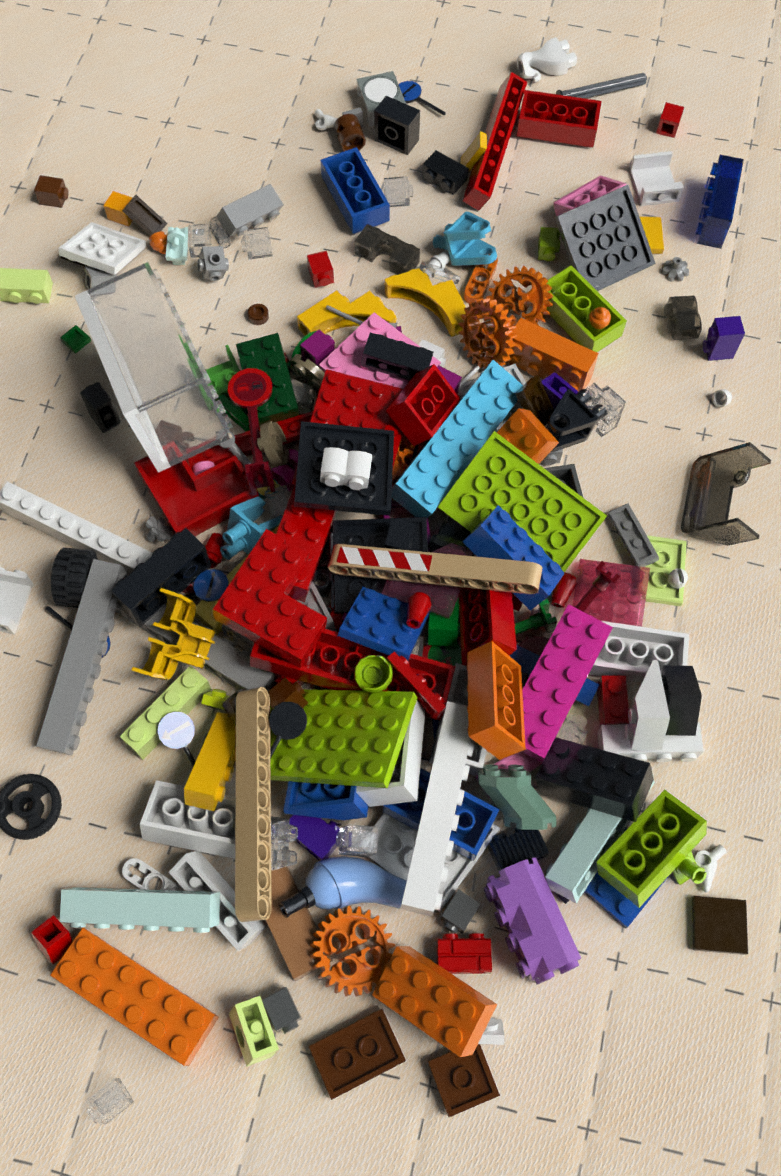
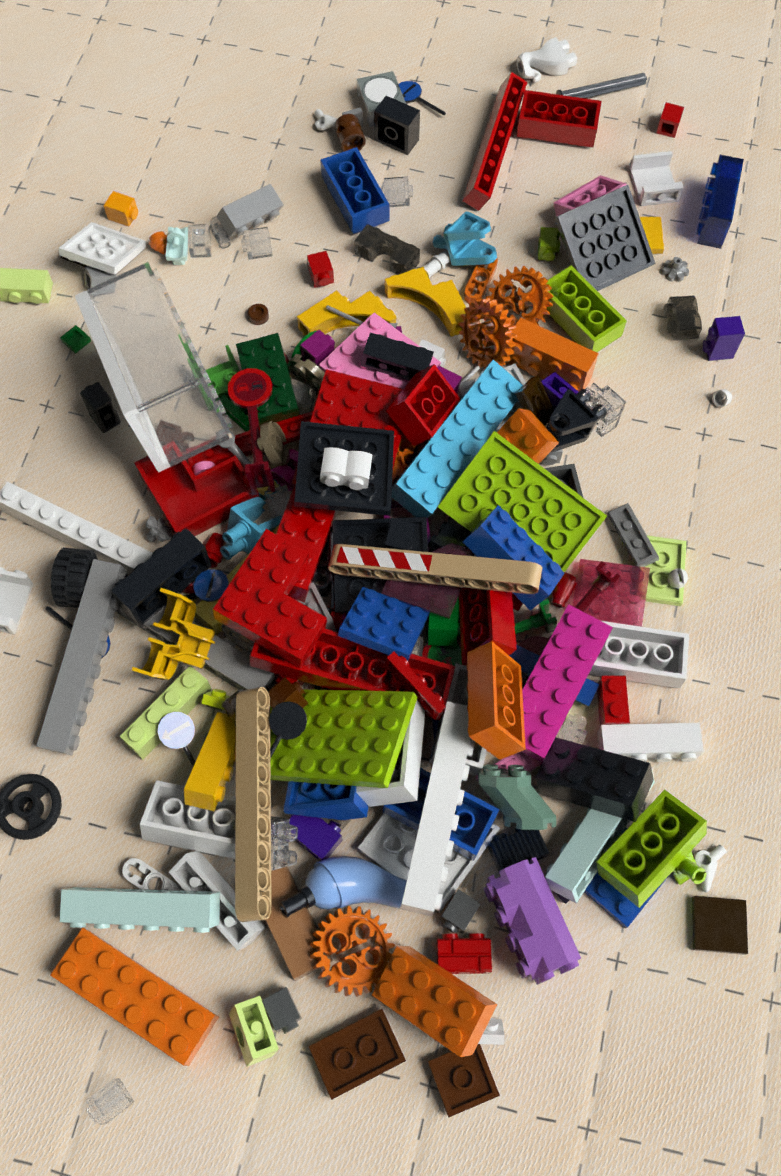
(51, 191): reddish brown brick -> none
(52, 939): red brick -> none
(144, 216): dark brown tile -> none
(212, 263): light grey brick -> none
(357, 840): clear brick -> none
(373, 673): lime hair -> none
(418, 607): red cone -> none
(439, 272): clear tile -> none
(444, 172): black brick -> none
(474, 151): yellow tile -> none
(599, 317): orange plate -> none
(649, 713): white slope -> none
(682, 699): black brick -> none
(711, 494): clear smoke windscreen -> none

